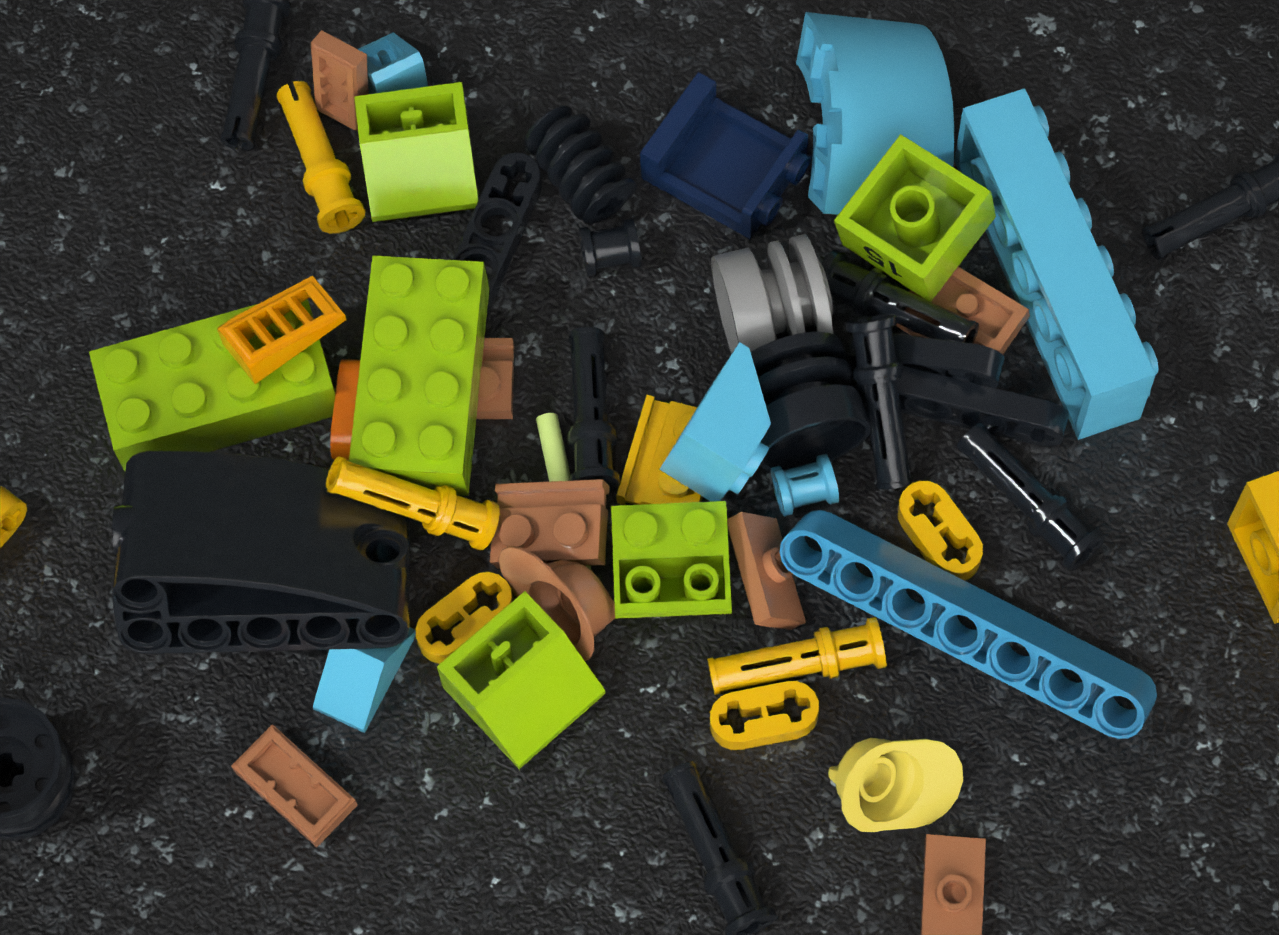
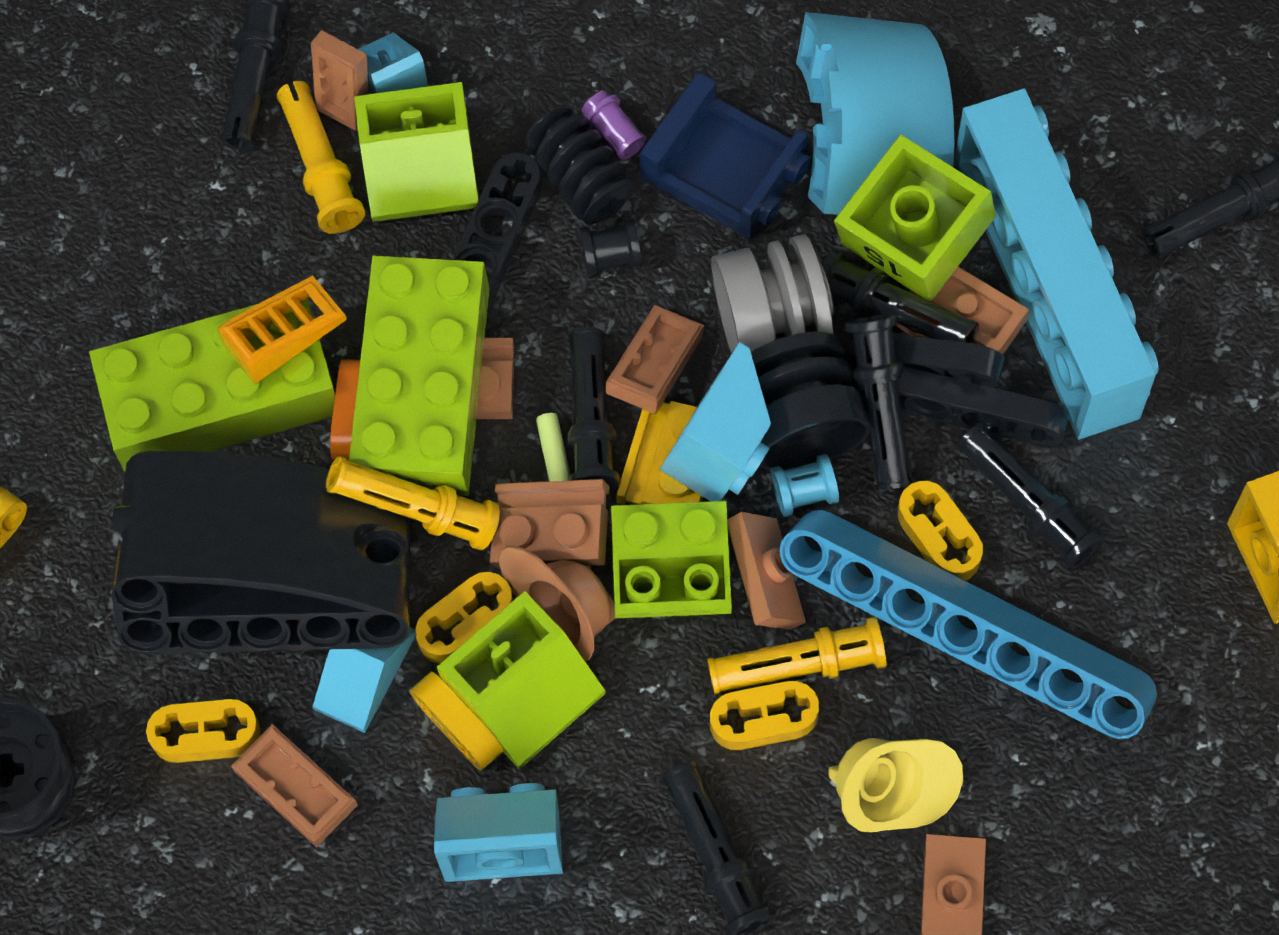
(202, 717): none -> yellow beam
(456, 721): none -> yellow beam
(498, 833): none -> medium azure slope
(614, 124): none -> medium lavender pin
(654, 359): none -> nougat plate

